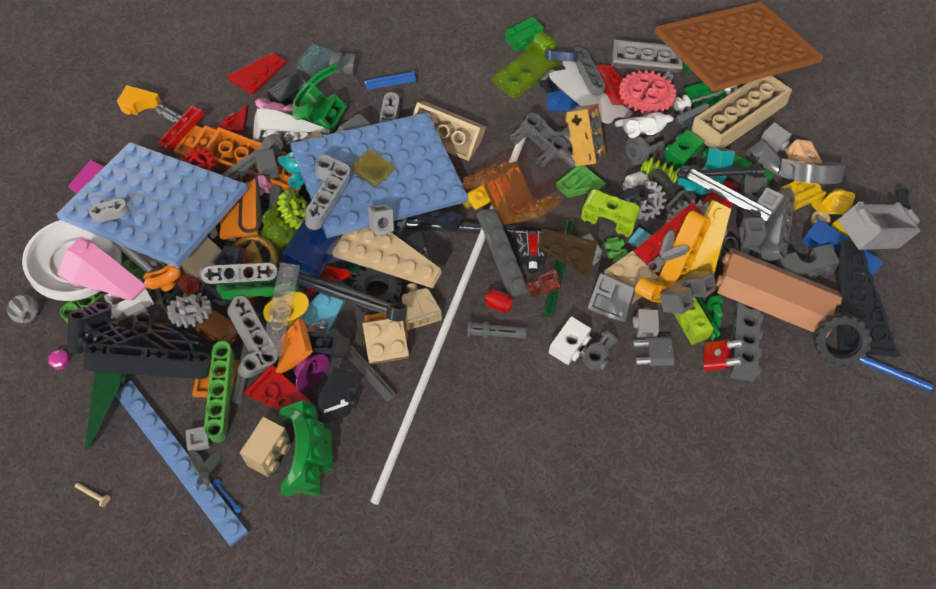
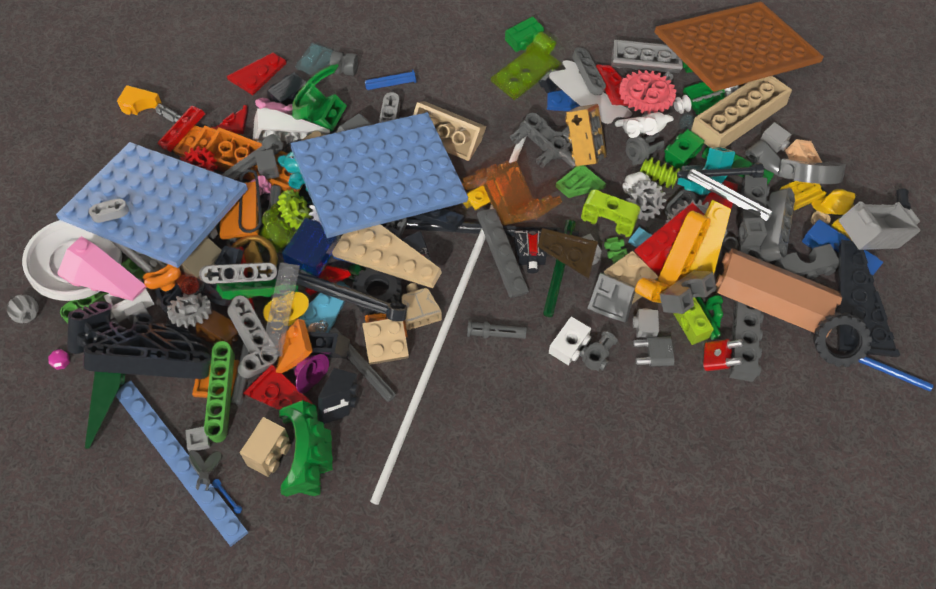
(85, 175): dark pink tile -> none
(103, 500): tan pin -> none
(329, 192): light grey beam -> none
(372, 168): clear yellow piece -> none
(377, 212): light grey brick -> none
(498, 300): red brick -> none
(547, 283): clear red plate -> none
(561, 55): dark blue beam -> none
(633, 195): black pin -> none
(662, 179): clear smoke tile -> none
(668, 252): dark grey piece -> none
(684, 117): dark grey tile -> none
(770, 199): light grey plate -> none

